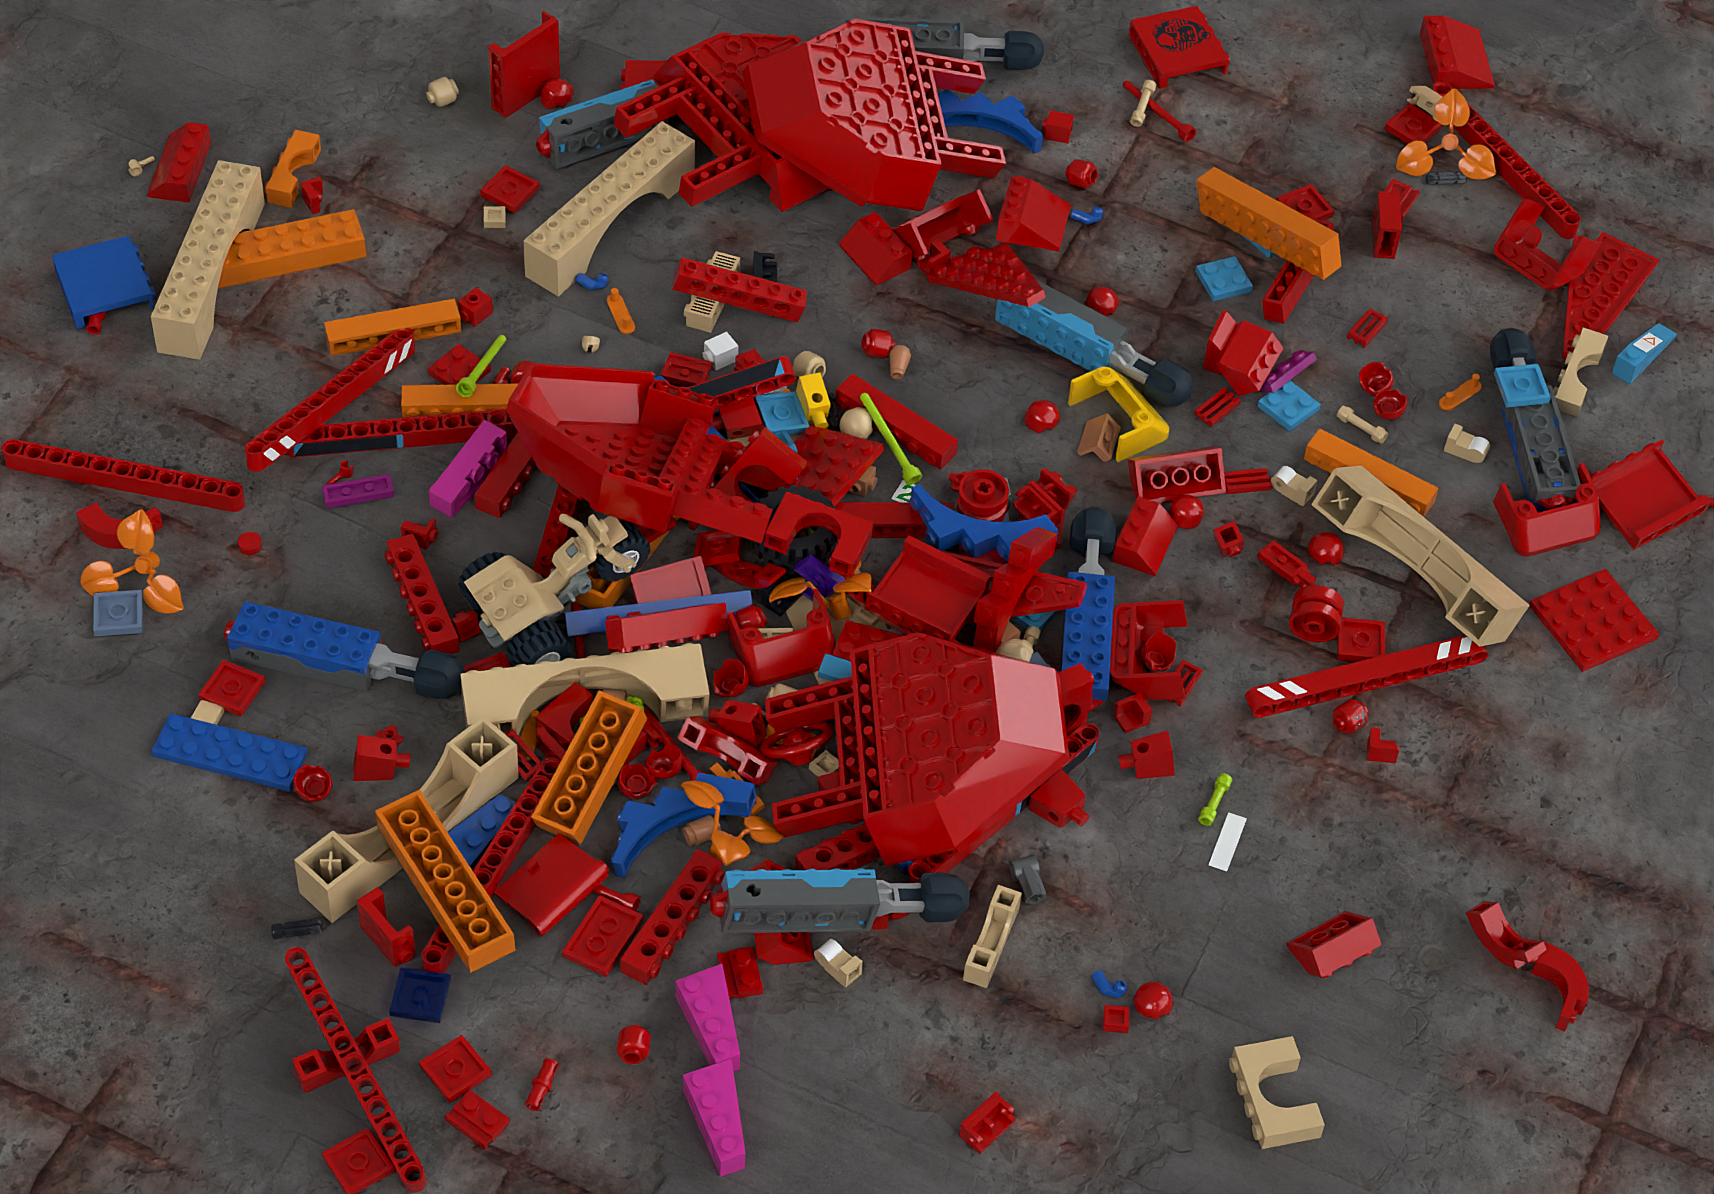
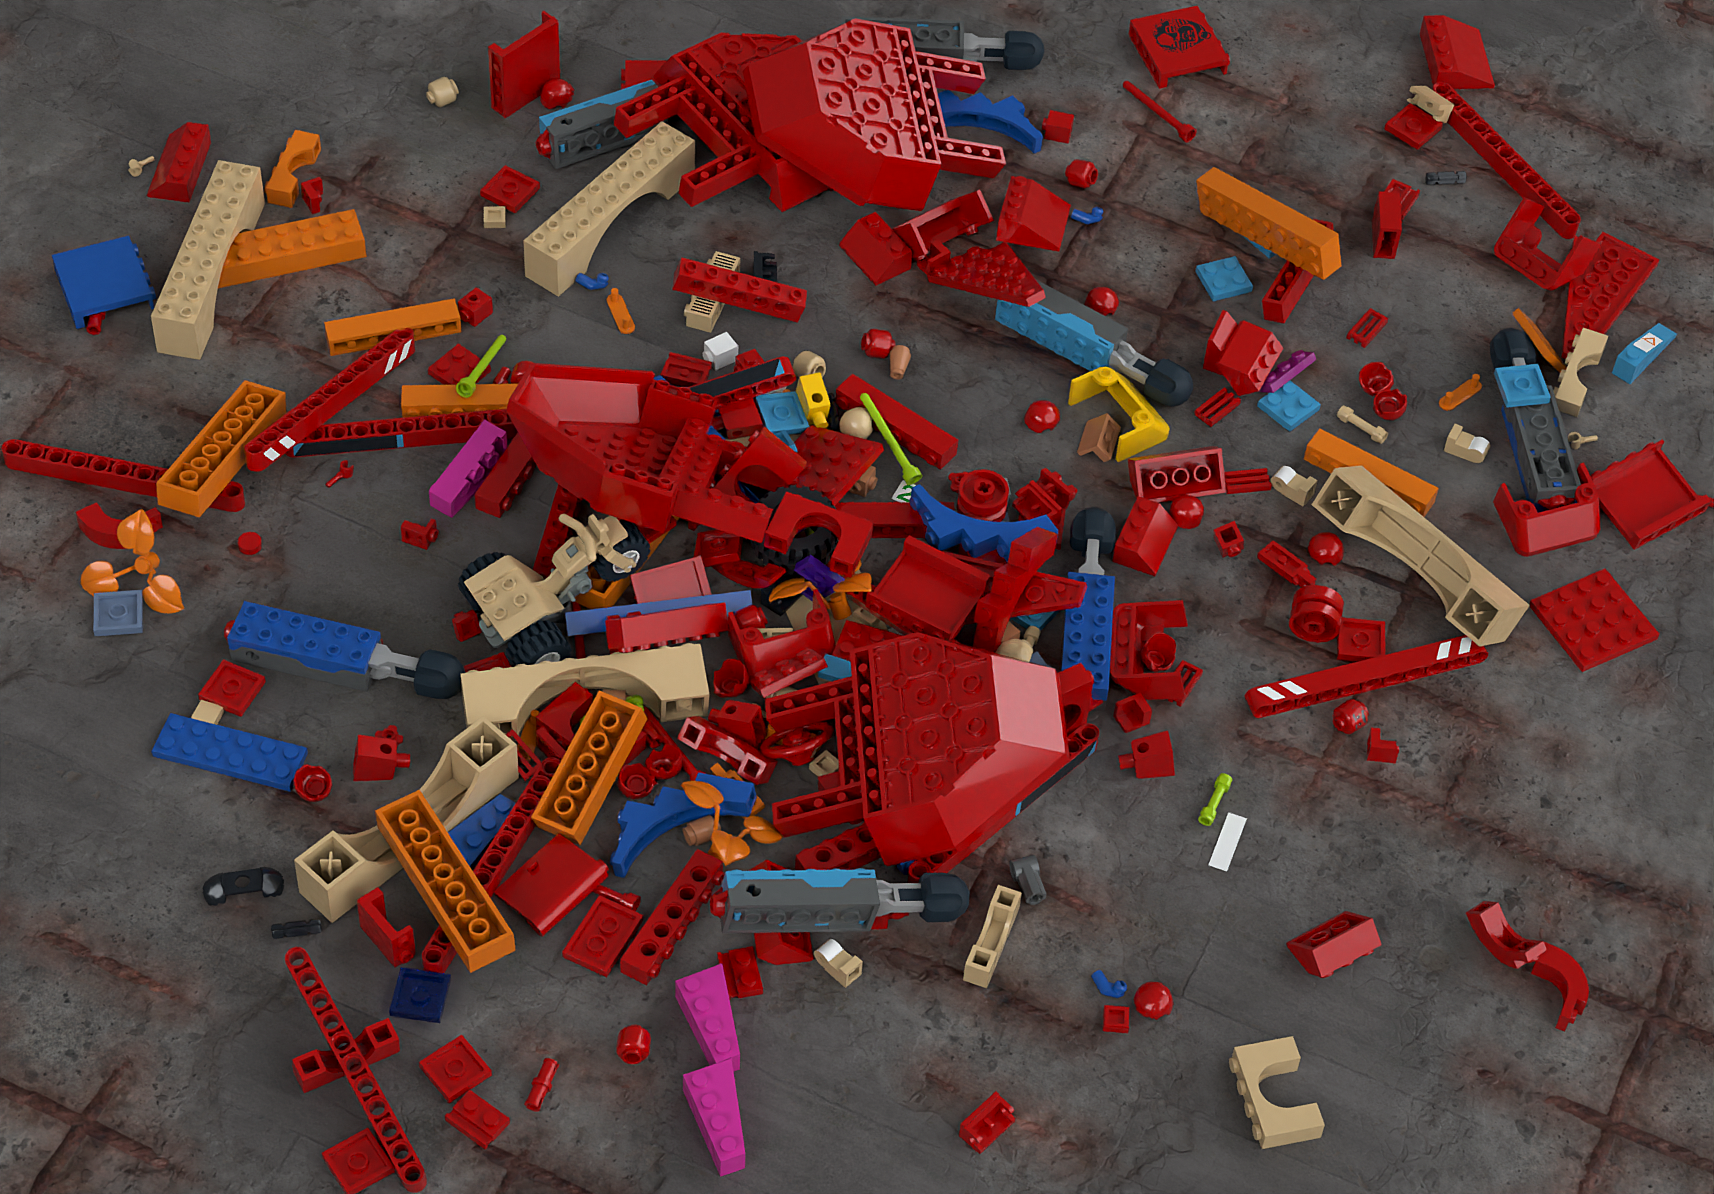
(219, 449): none -> orange brick
(261, 879): none -> black piece
(357, 491): magenta plate -> none
(422, 595): red brick -> none
(590, 342): tan hinge -> none
(787, 672): none -> red plate
(1059, 801): red torso -> none
(1138, 115): tan bar -> none
(1307, 202): red plate -> none
(1452, 110): orange plant -> none
(1539, 340): none -> orange tile
(1577, 440): none -> tan hand

